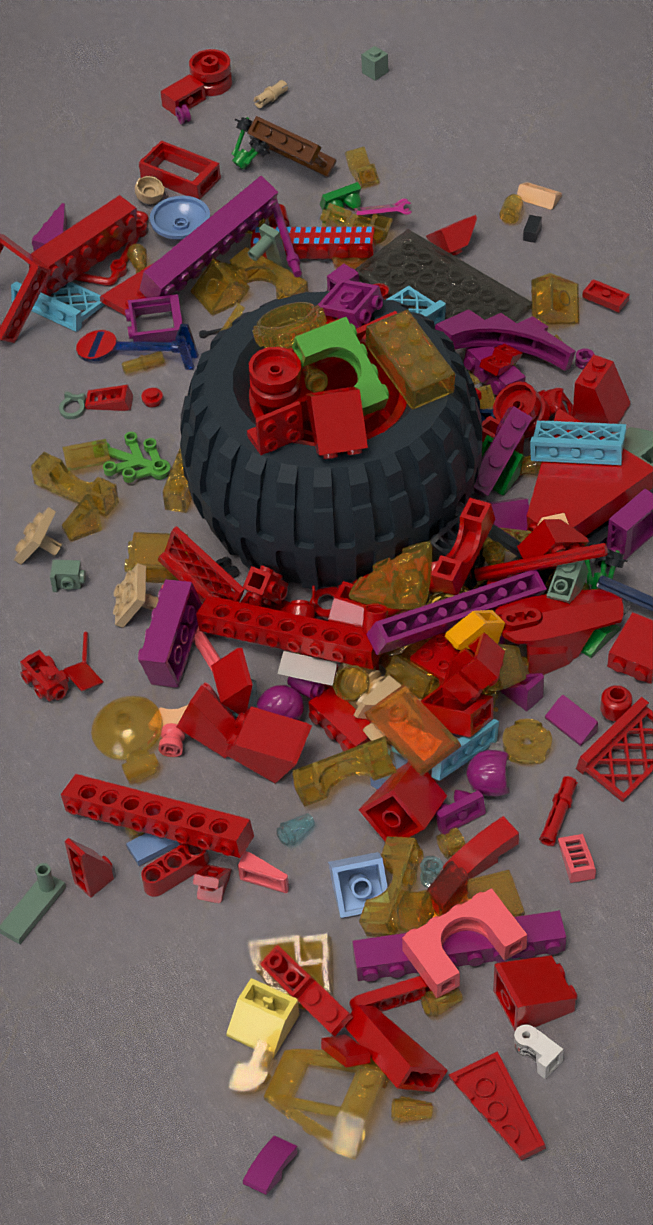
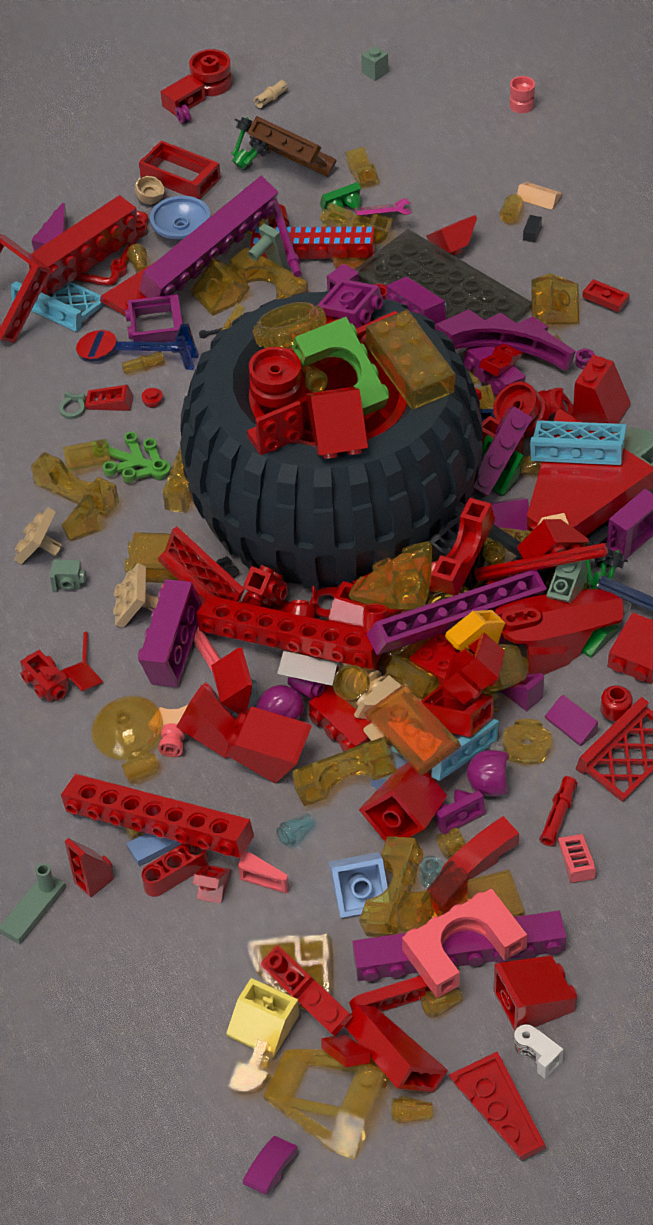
(417, 298): none -> magenta brick
(522, 94): none -> coral wheel

